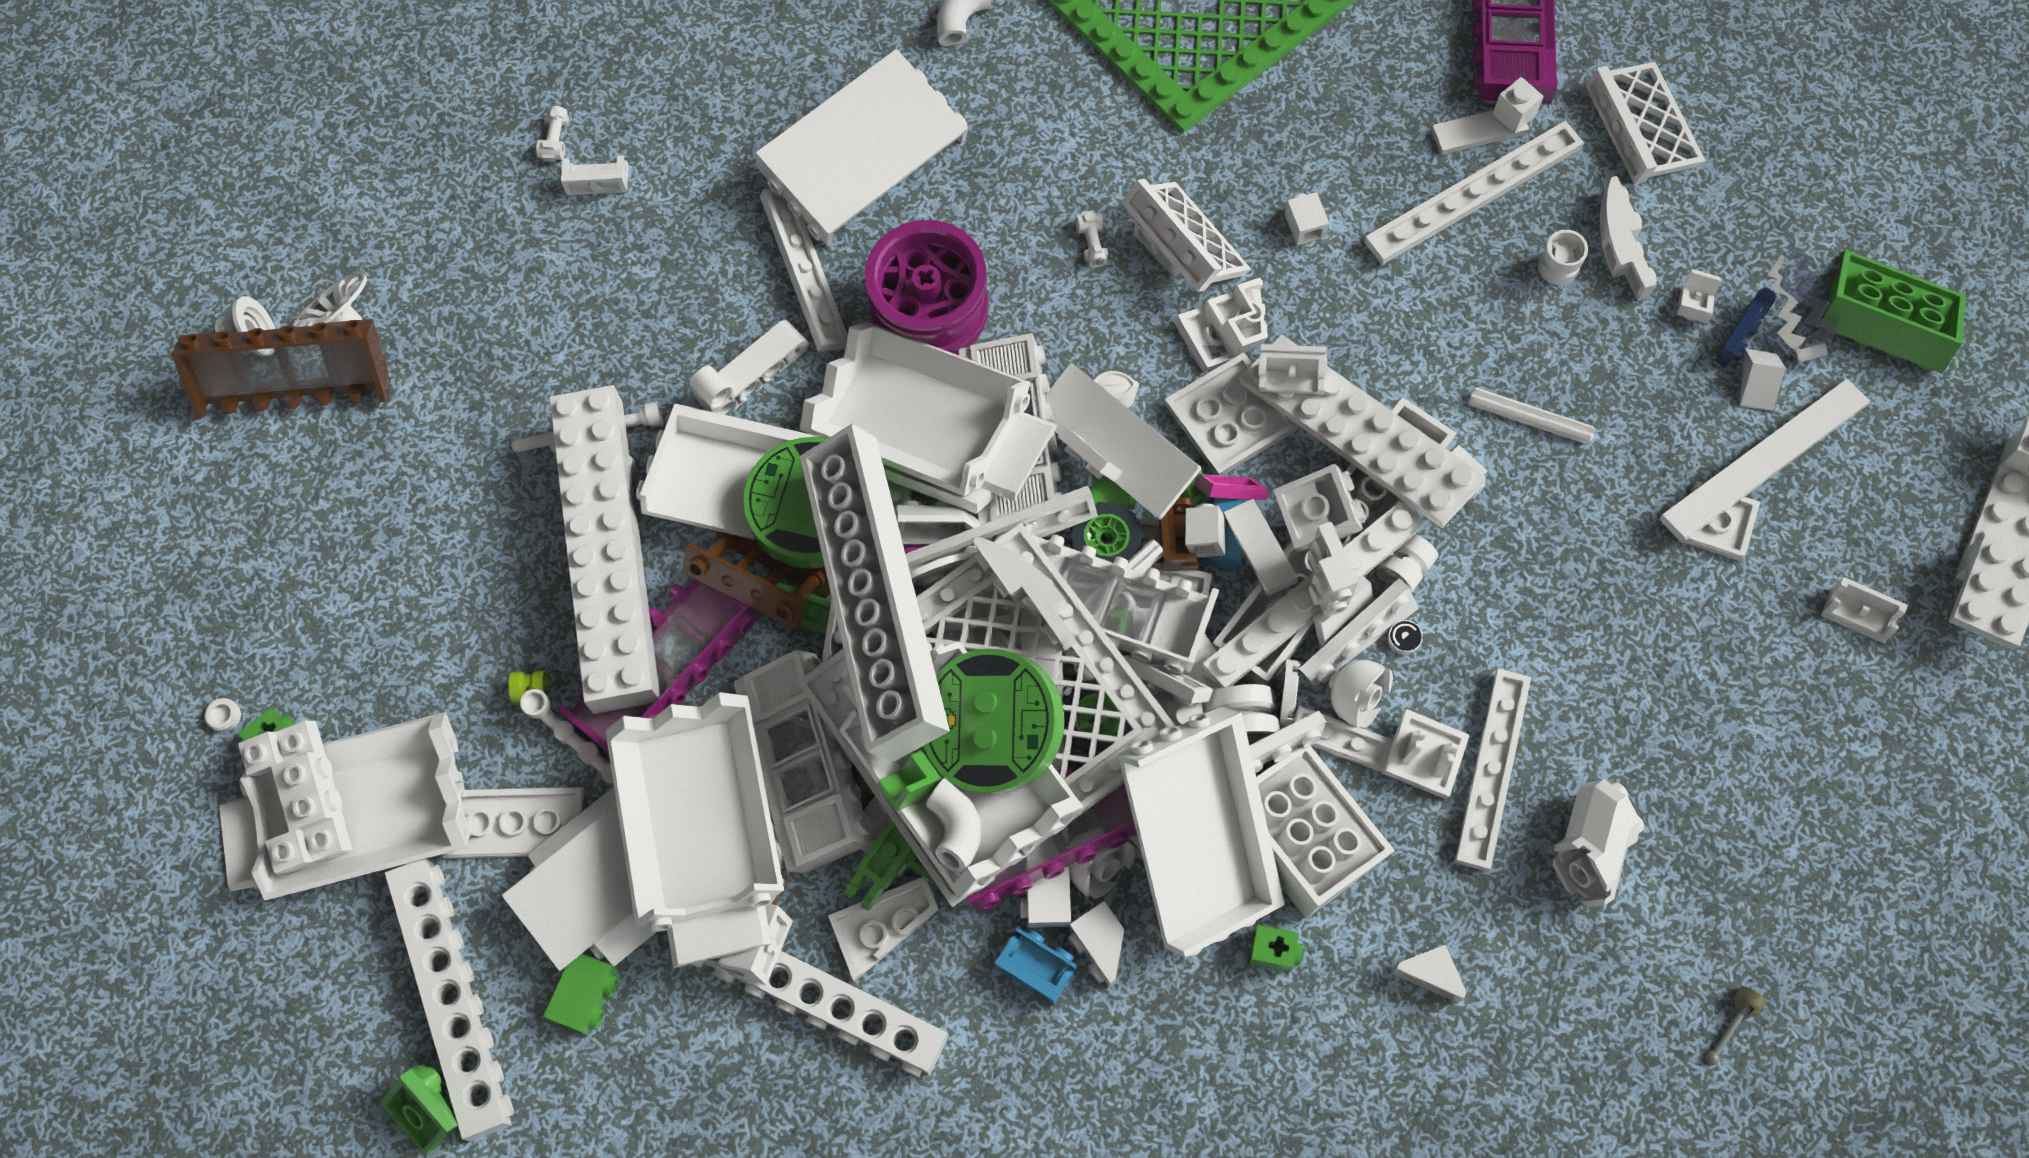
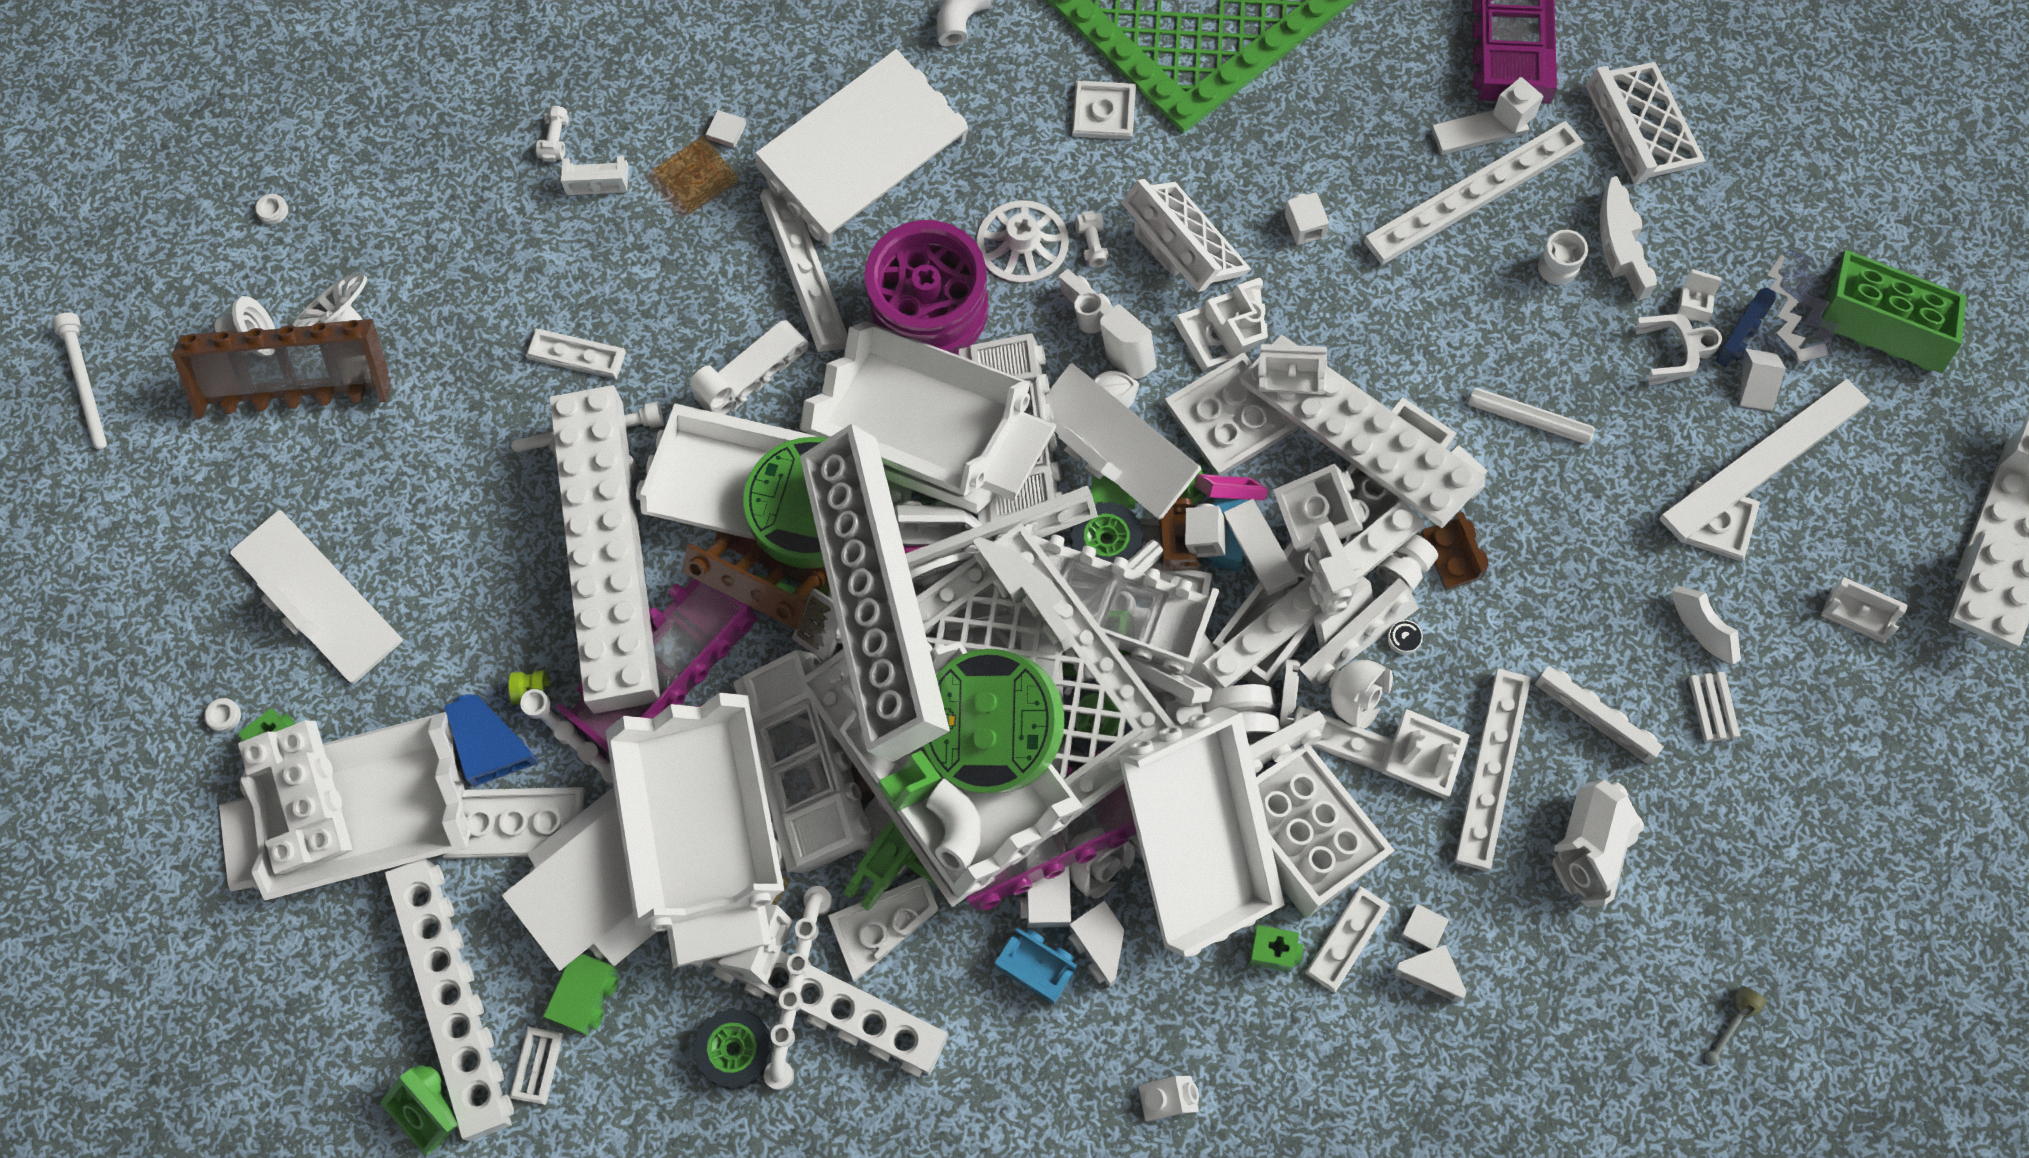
(68, 327): none -> white piece
(271, 209): none -> white tile
(315, 597): none -> white bracket
(485, 742): none -> blue slope
(549, 1069): none -> white tile
(575, 353): none -> white tile
(696, 174): none -> clear orange tile
(724, 1030): none -> black wheel
(726, 128): none -> white tile
(778, 1073): none -> white bar
(819, 626): none -> piece
(1023, 237): none -> white wheel
(1104, 110): none -> white tile
(1125, 338): none -> white plate
(1169, 1097): none -> white bracket
(1347, 939): none -> white tile
(1425, 927): none -> white tile
(1458, 553): none -> reddish brown bracket
(1607, 720): none -> white plate
(1692, 341): none -> white piece
(1706, 625): none -> white tile
(1709, 679): none -> white tile

